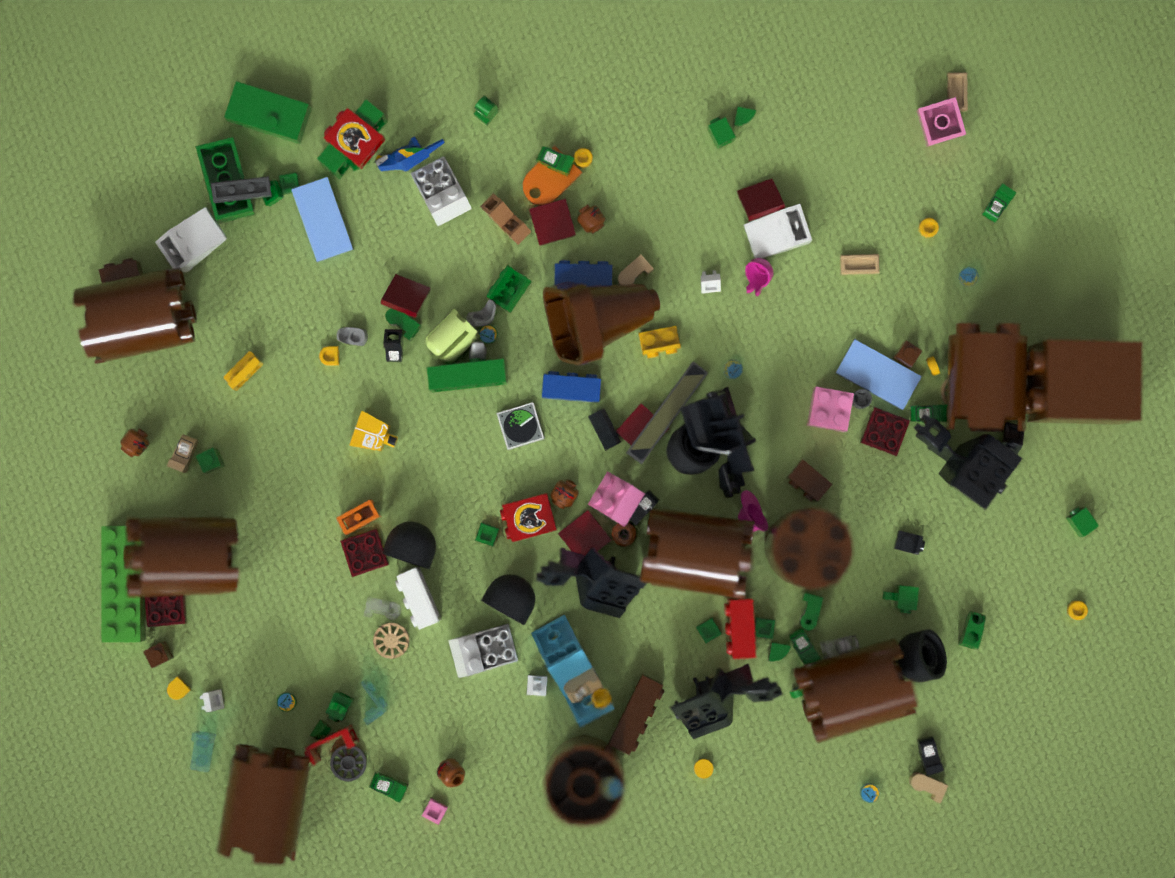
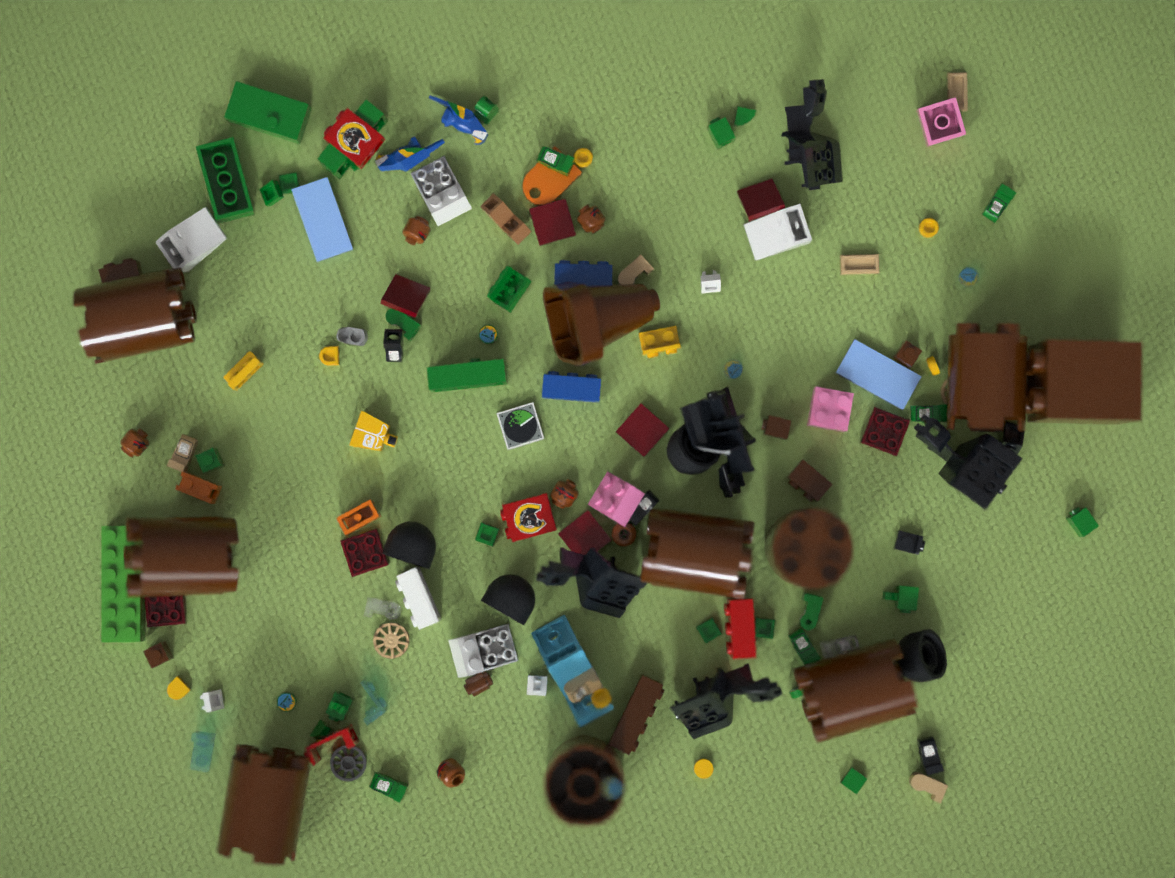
(198, 487): none -> orange brick
(241, 189): dark grey tile -> none
(416, 230): none -> dark orange head
(434, 811): bright pink tile -> none
(451, 338): yellowish green cylinder -> none
(462, 120): none -> blue animal
(477, 350): light grey hair -> none
(478, 683): none -> reddish brown brick
(484, 316): light grey hair -> none
(604, 429): black tile -> none
(667, 412): olive tile -> none
(752, 511): dark pink piece -> none
(759, 274): dark pink piece -> none
(776, 427): none -> reddish brown brick
(778, 651): green tile -> none
(815, 152): none -> black piece
(853, 780): none -> green tile
(864, 399): dark grey wheel -> none
(869, 793): tile -> none
(973, 630): green leg -> none
(1077, 610): yellow tile -> none

